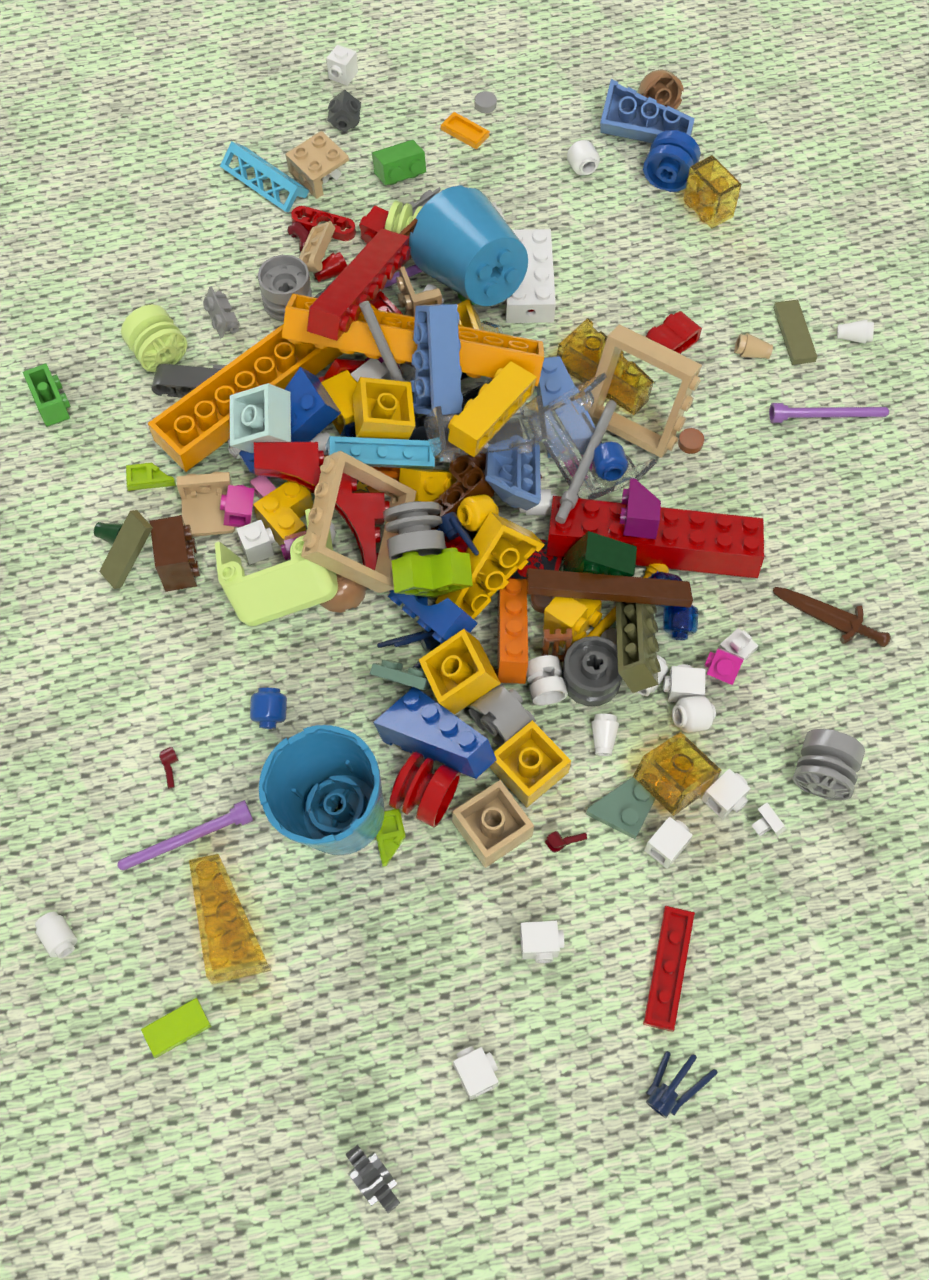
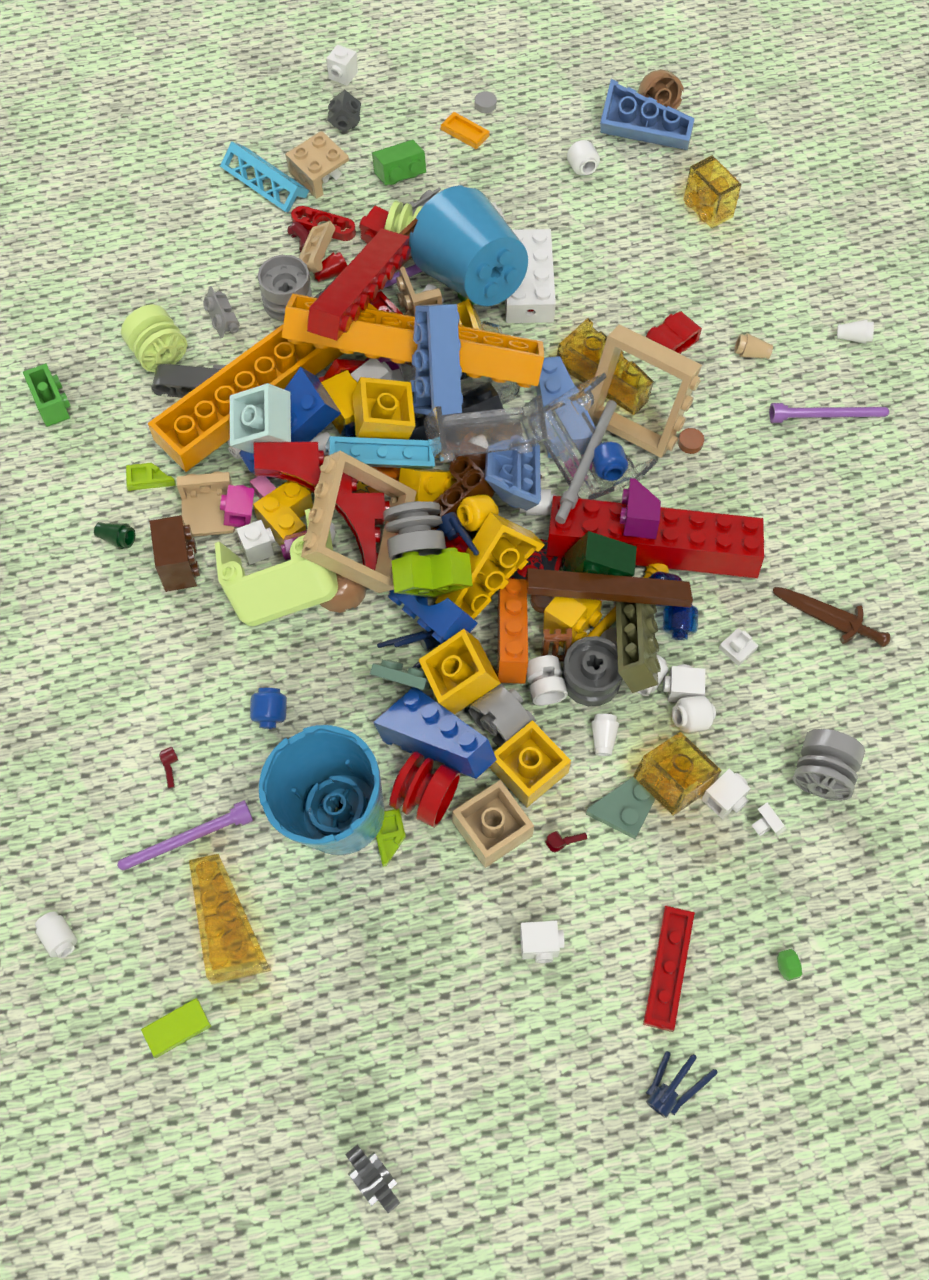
(125, 549): olive tile -> none
(380, 341): light grey bar -> none
(476, 1071): white brick -> none
(491, 408): yellow brick -> none
(668, 842): white brick -> none
(670, 160): blue wheel -> none
(723, 665): dark pink brick -> none
(789, 965): none -> bright green tile
(795, 332): olive tile -> none

